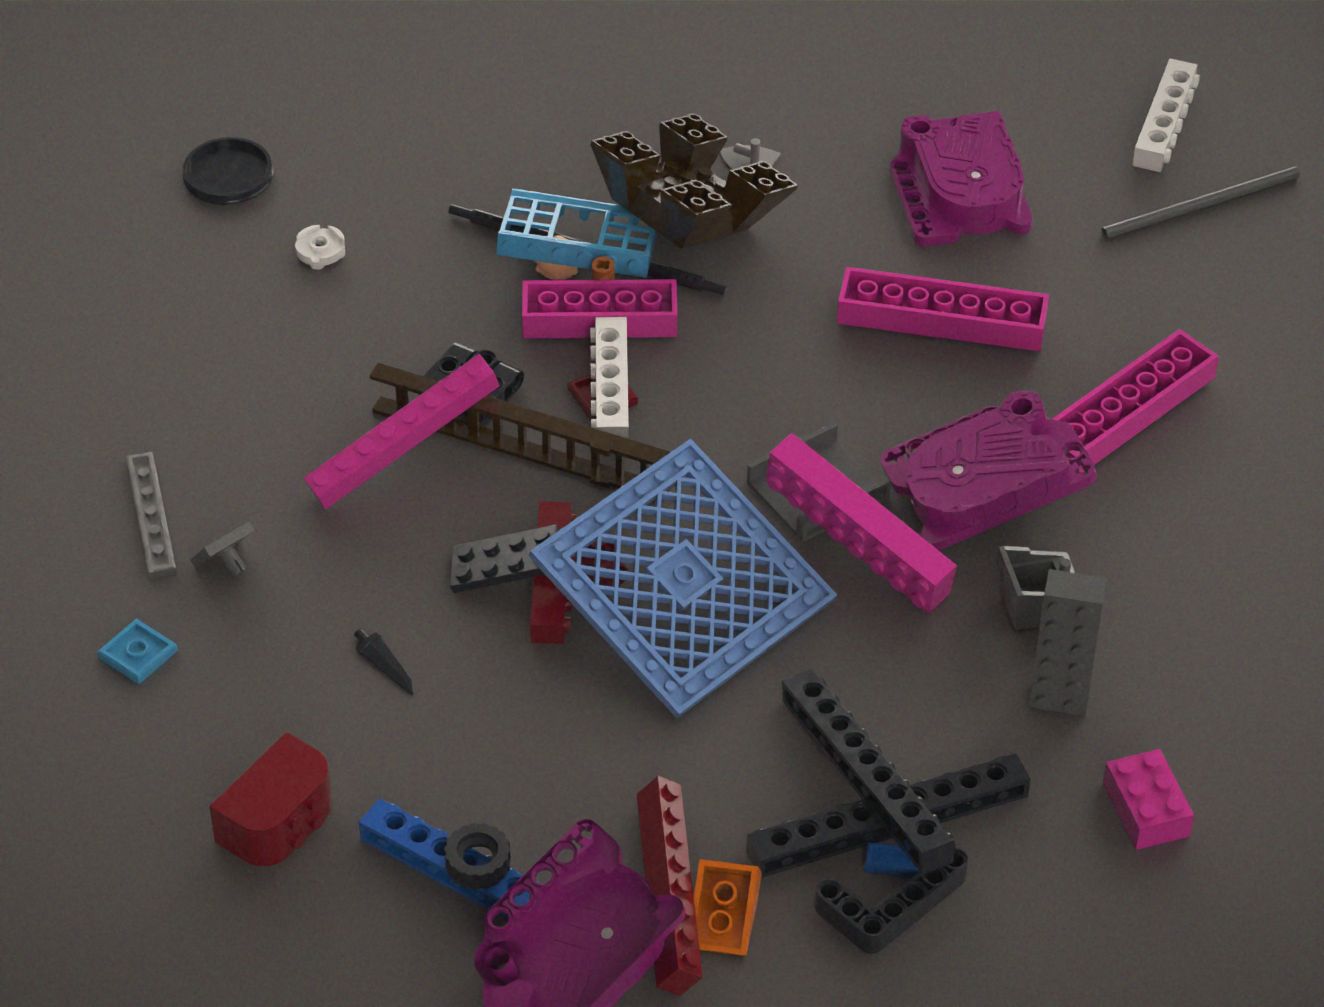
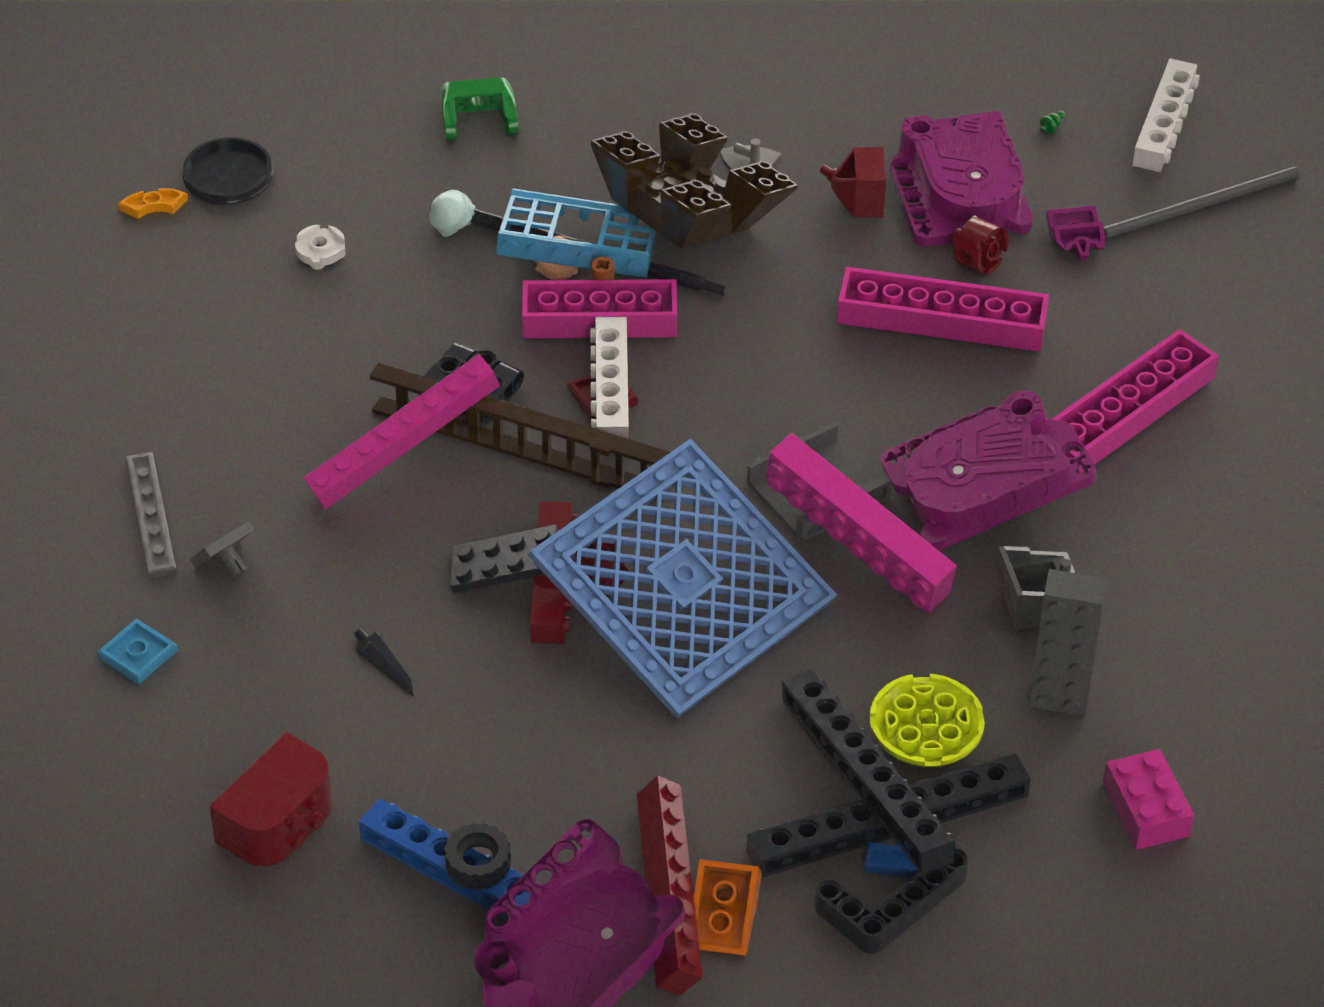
(154, 201): none -> light orange tile
(451, 212): none -> light aqua hair
(478, 96): none -> green connector
(860, 181): none -> dark red piece
(927, 720): none -> neon yellow brick
(980, 245): none -> dark red brick
(1051, 122): none -> green hair
(1076, 229): none -> magenta plate

